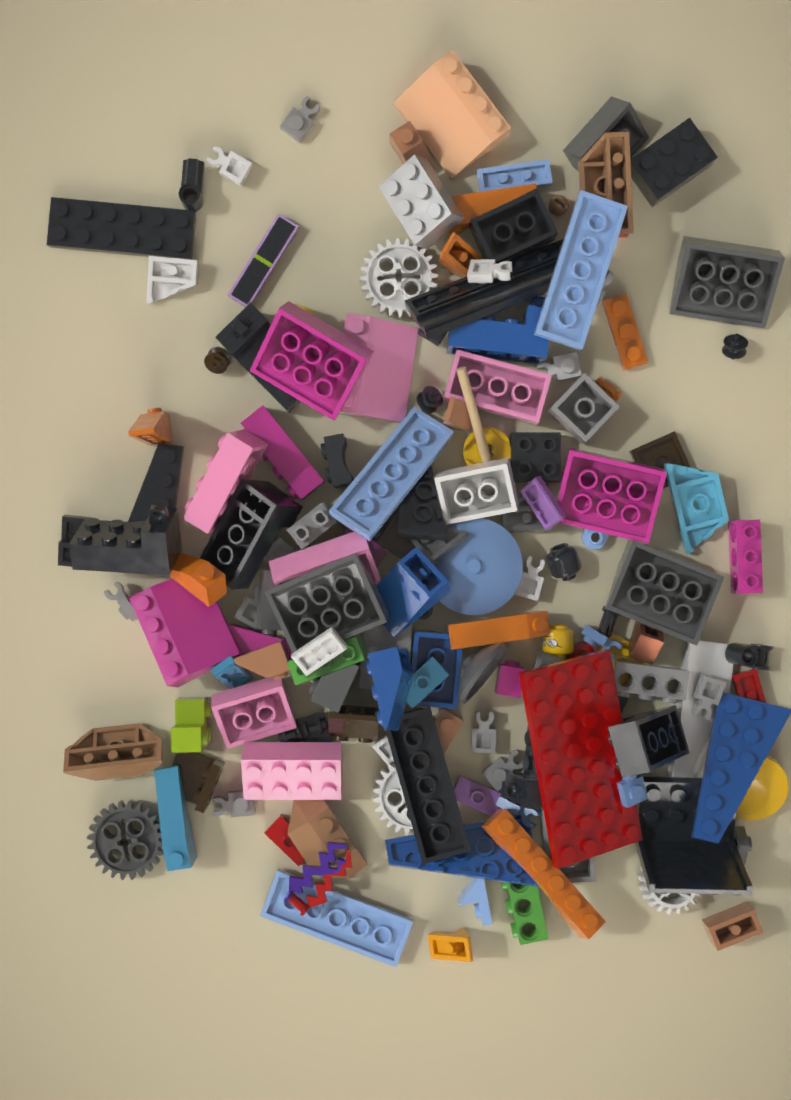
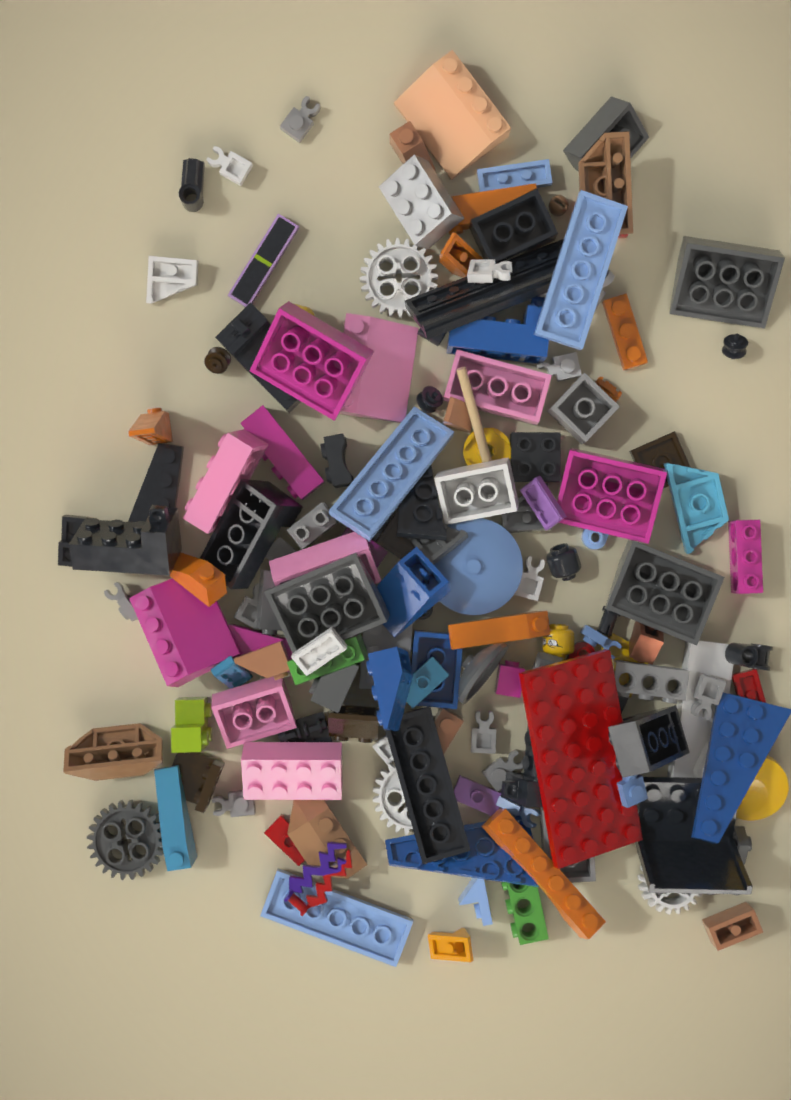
(121, 228): black plate -> none
(671, 162): black brick -> none

